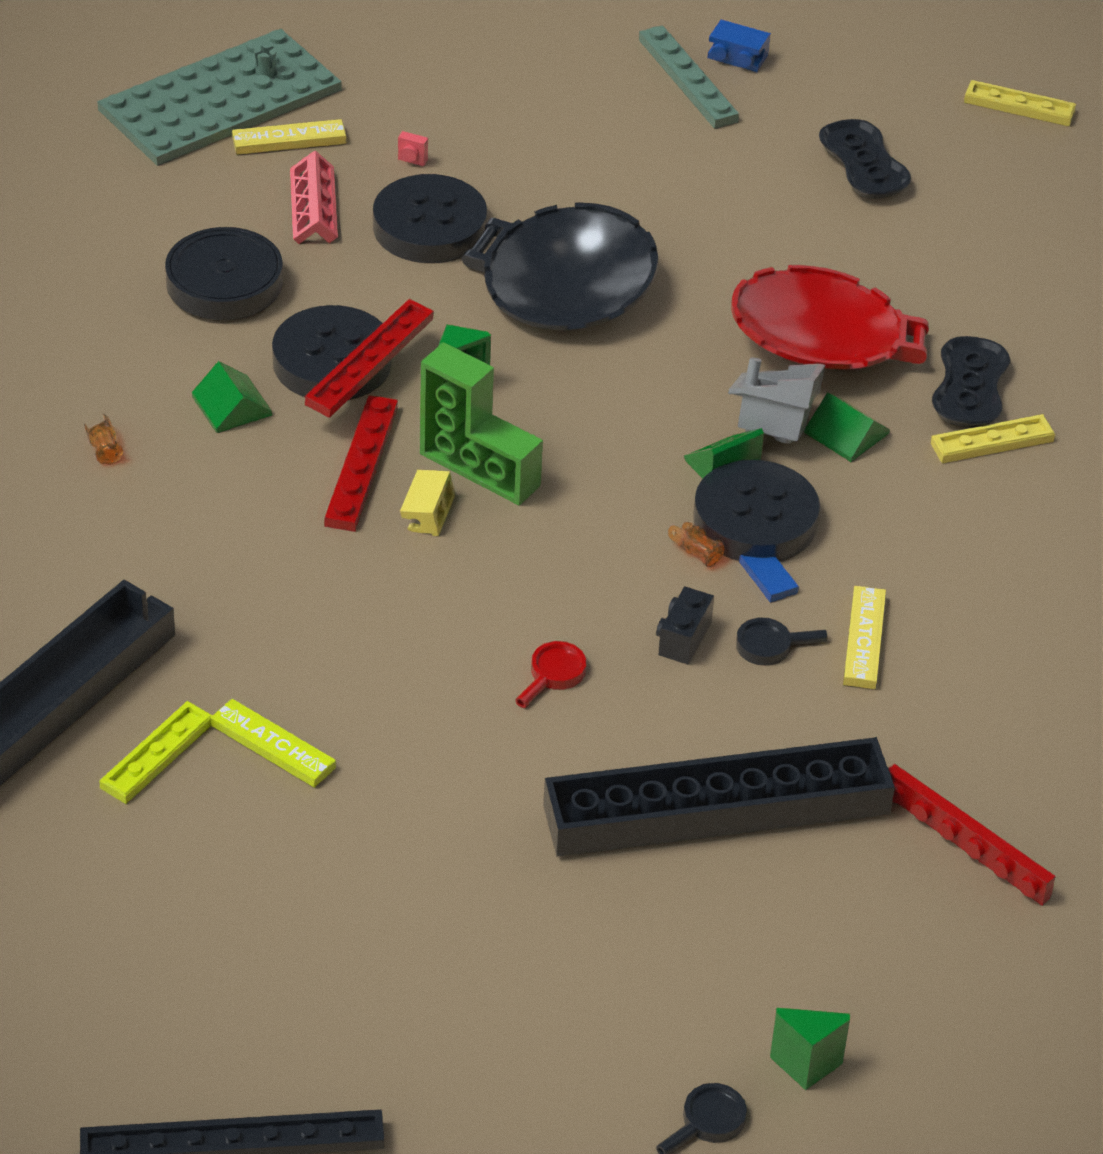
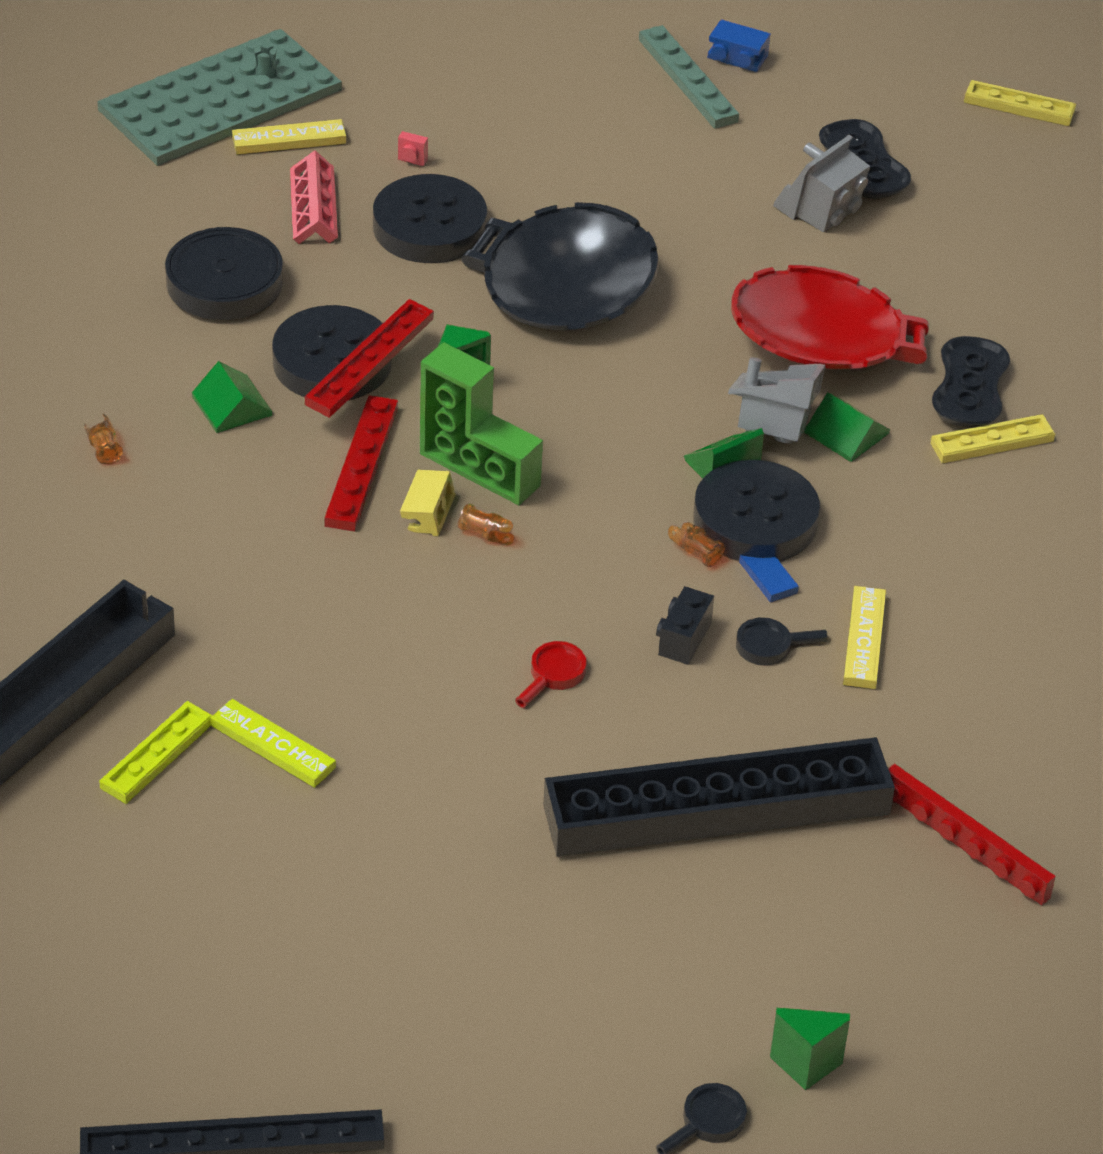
(488, 525): none -> clear orange piece
(826, 187): none -> light grey piece

